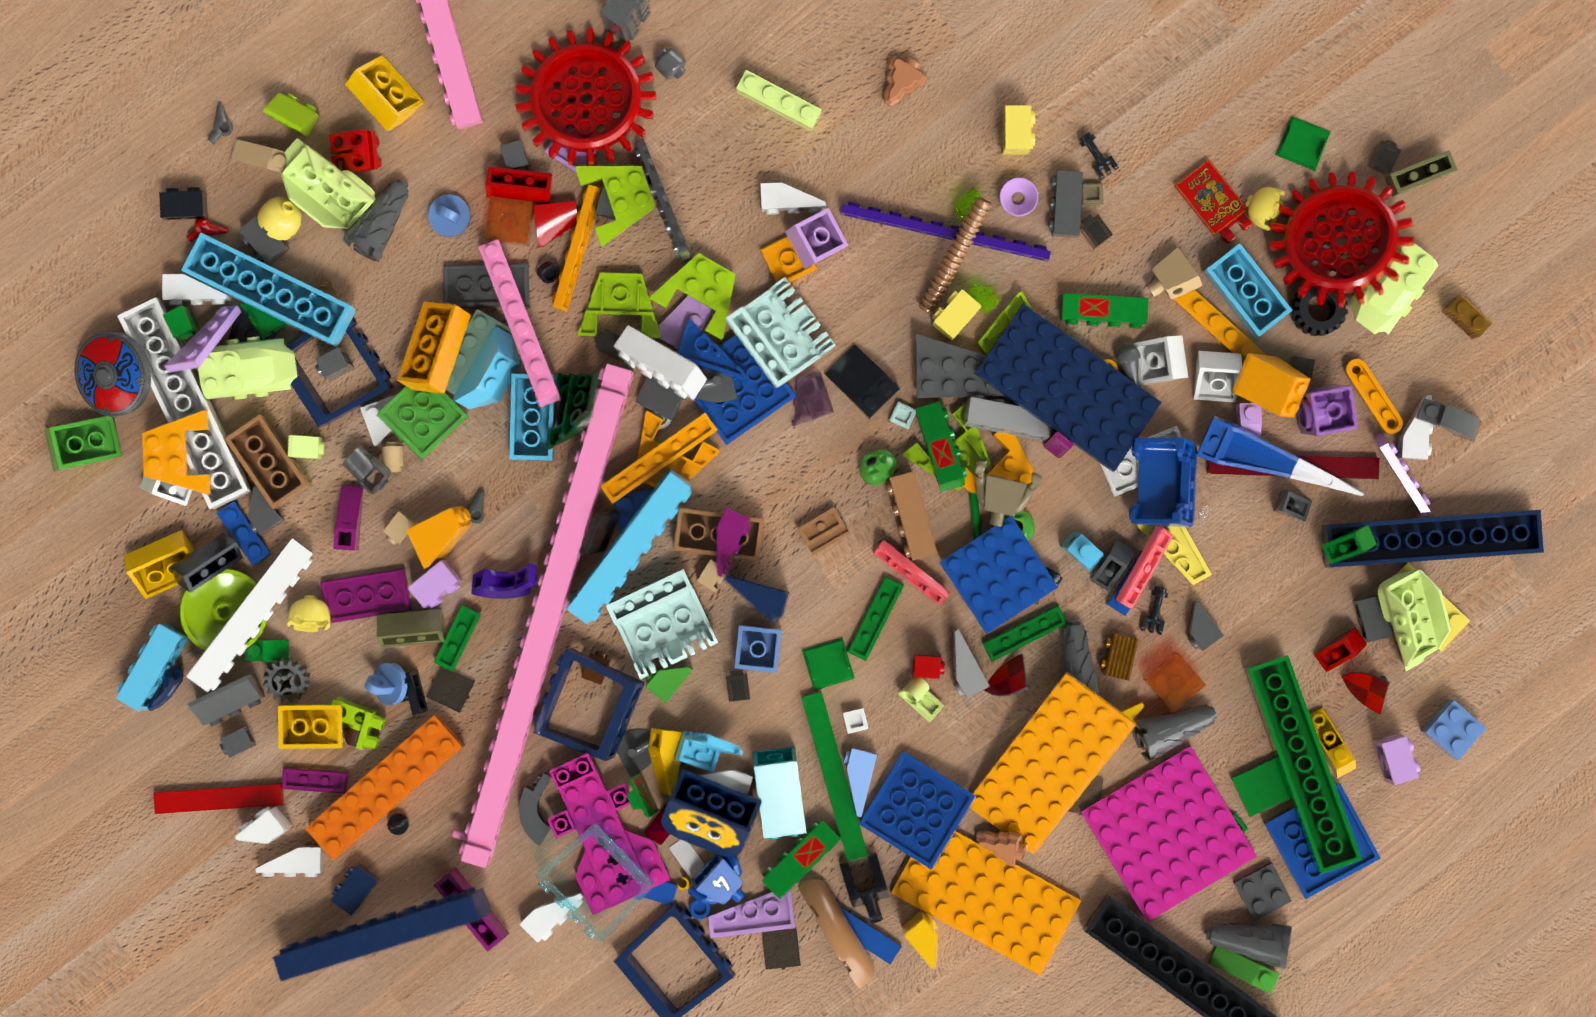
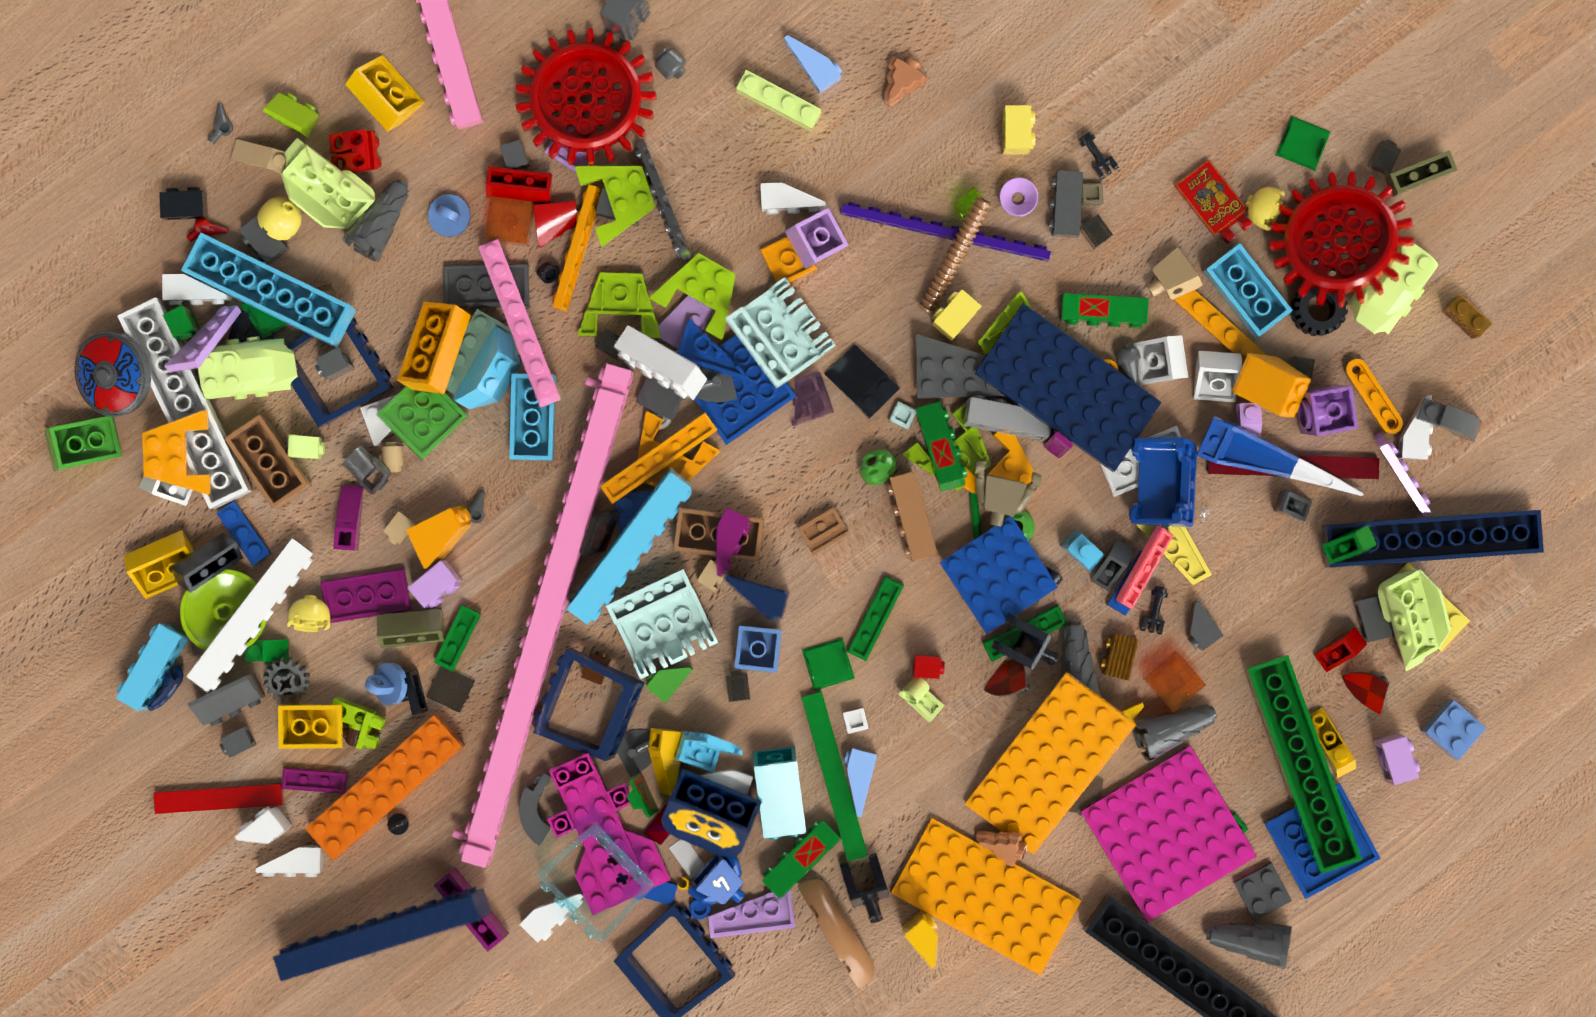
(261, 514): dark grey slope -> none
(354, 889): dark blue brick -> none
(504, 584): dark purple arch -> none
(575, 407): dark green wedge -> none
(781, 948): clear smoke piece -> none
(815, 65): none -> light blue slope
(872, 938): blue tile -> none
(911, 572): coral plate -> none
(917, 810): blue plate -> none
(966, 670): light grey slope -> none
(984, 297): clear neon green brick -> none
(1030, 645): none -> black piece
(1245, 969): bright green slope -> none
(1261, 787): green tile -> none

